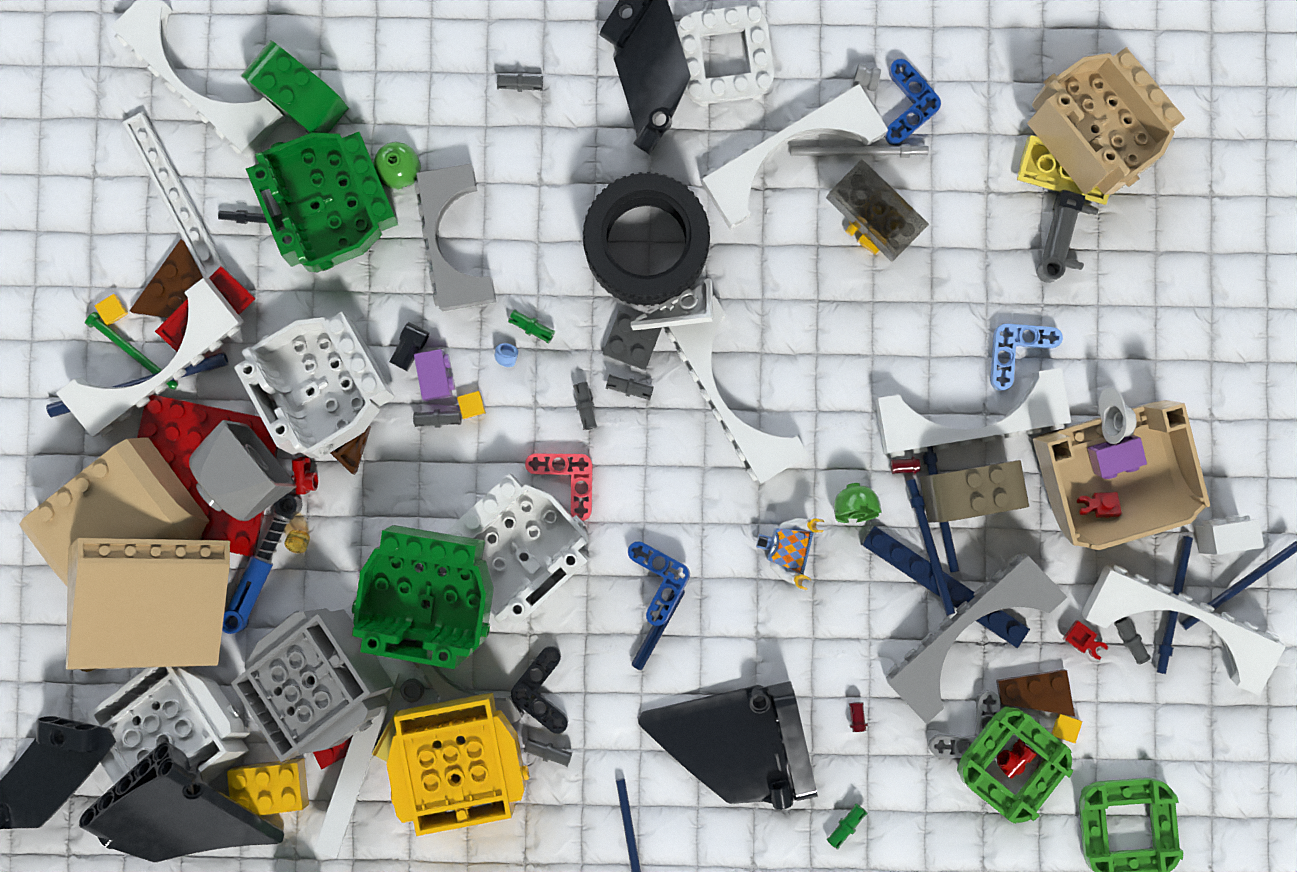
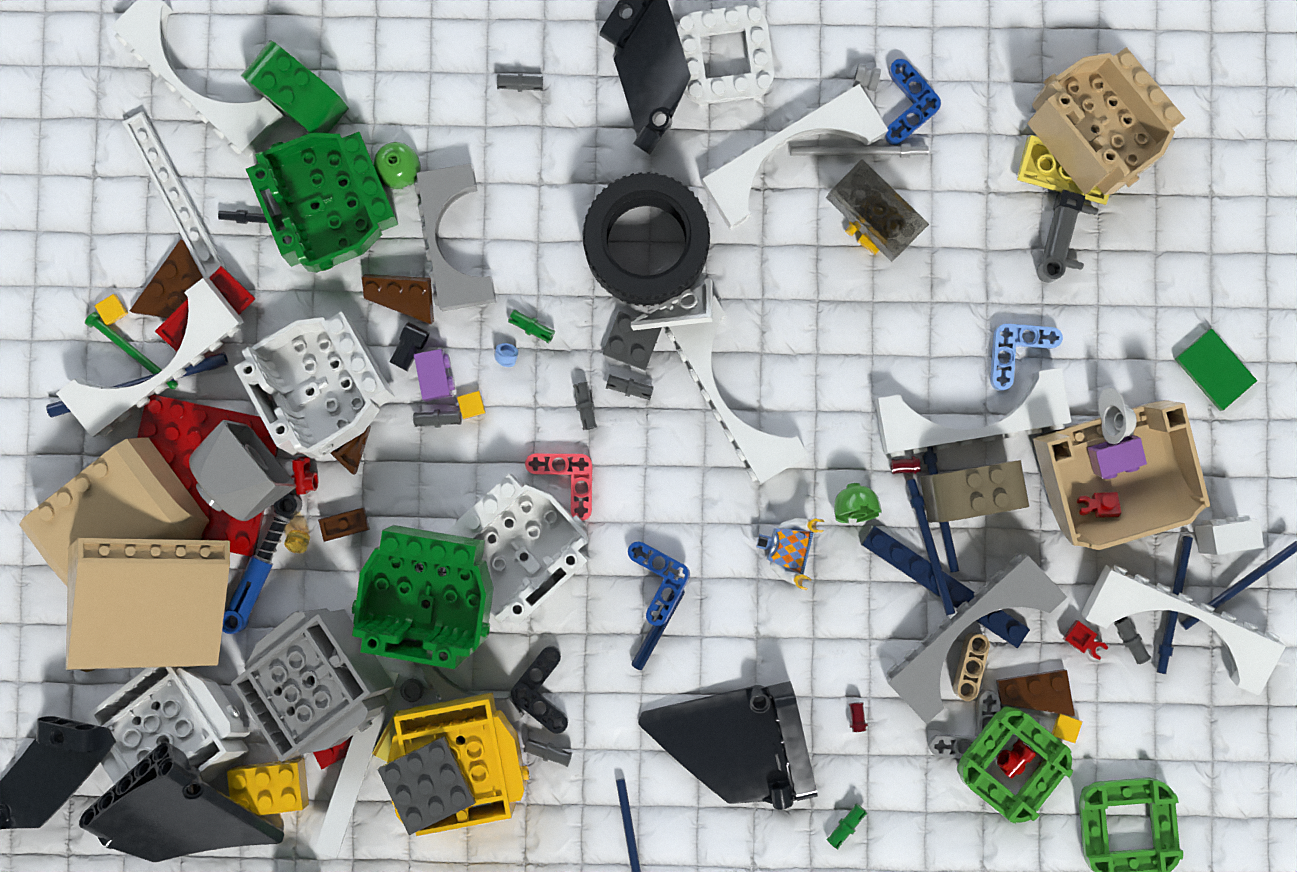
(344, 524): none -> reddish brown plate
(401, 293): none -> reddish brown wing
(426, 785): none -> dark grey plate
(968, 654): none -> tan beam
(1216, 369): none -> green tile

